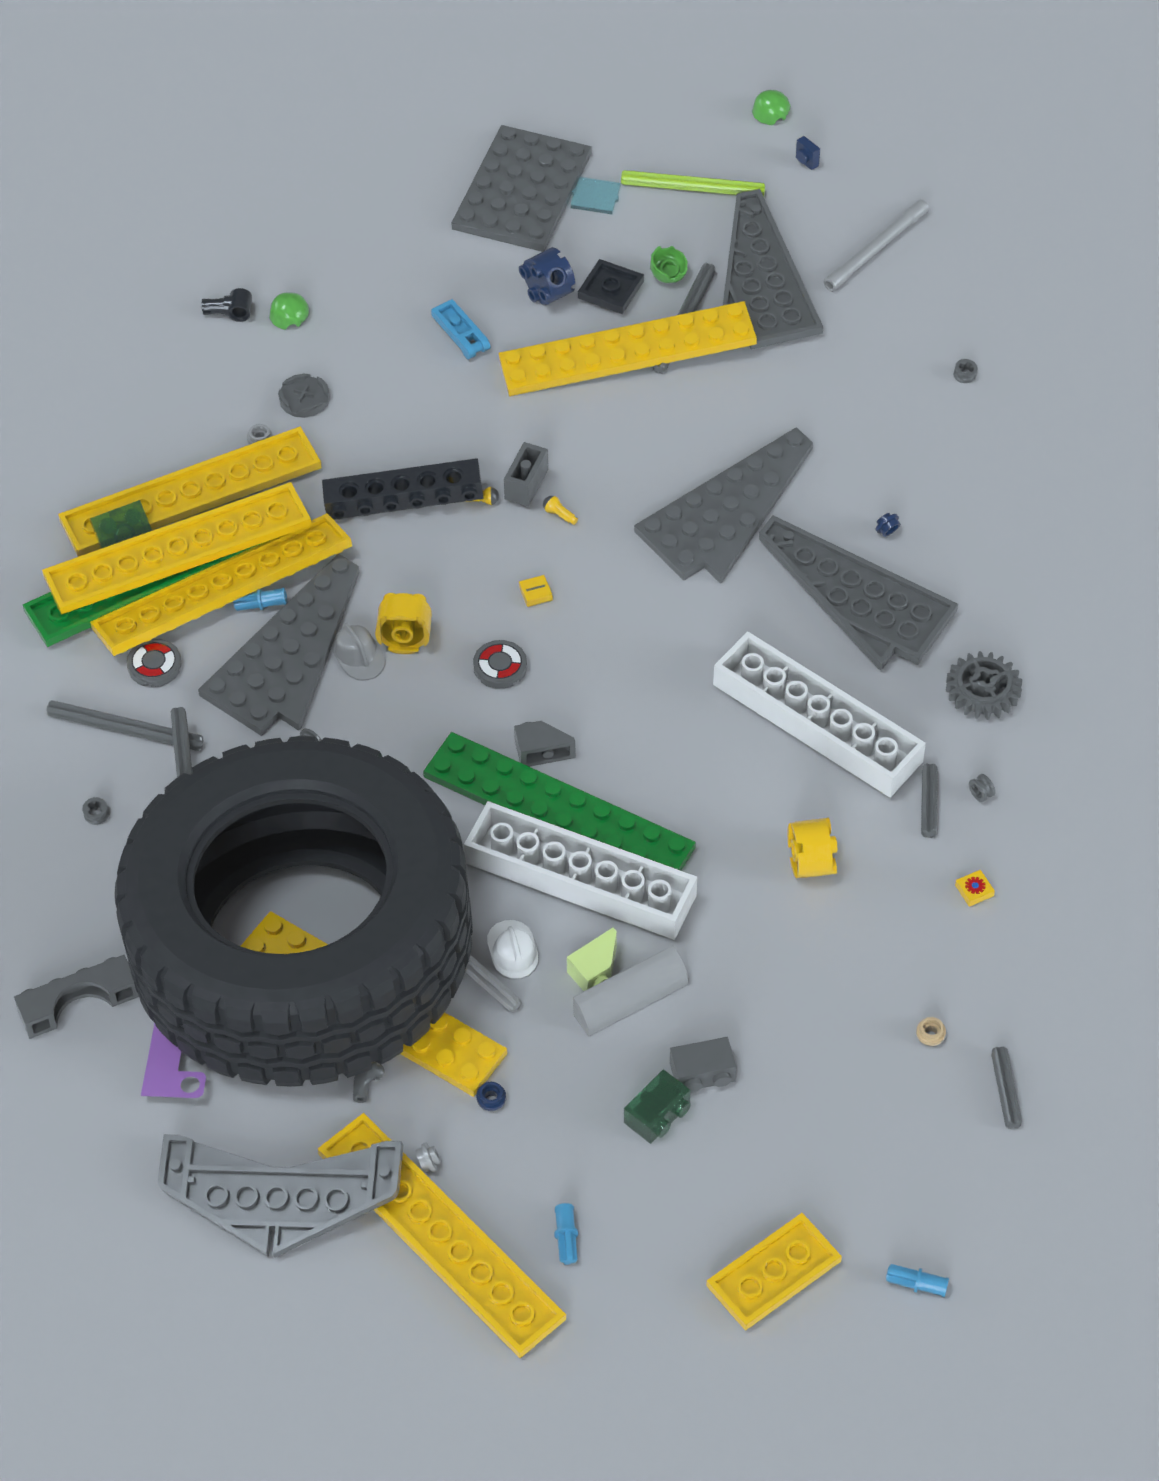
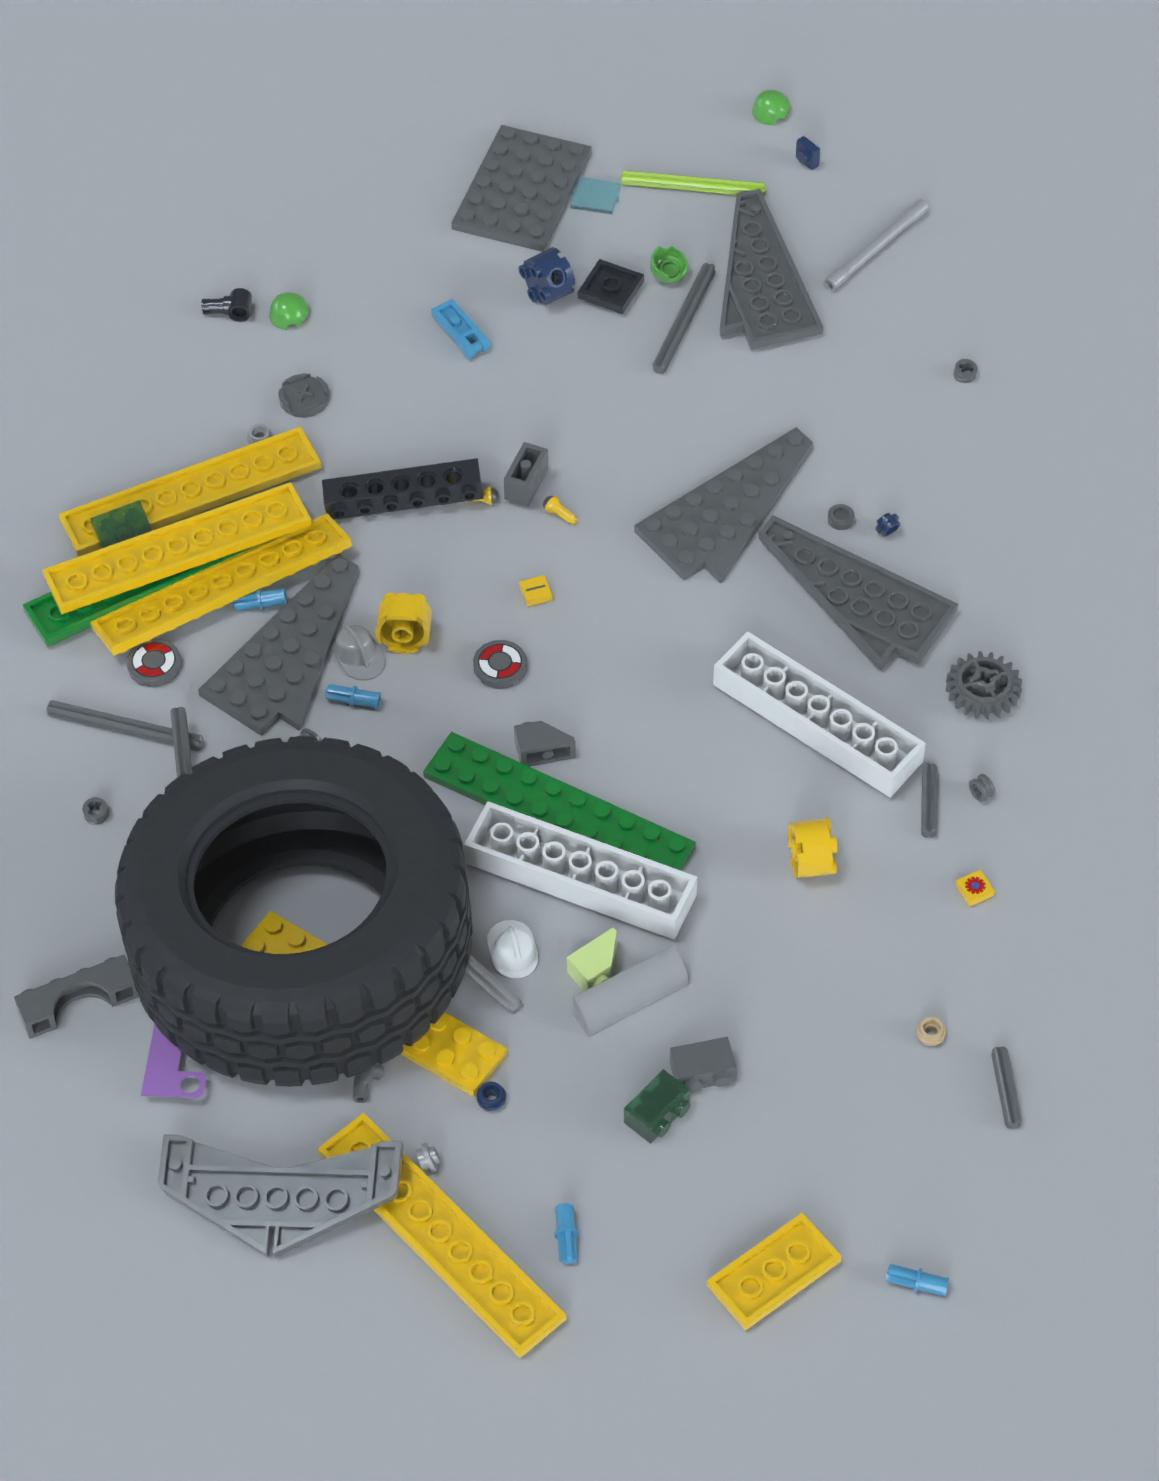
(353, 696): none -> dark azure axle
(627, 348): yellow plate -> none
(840, 517): none -> dark grey tile

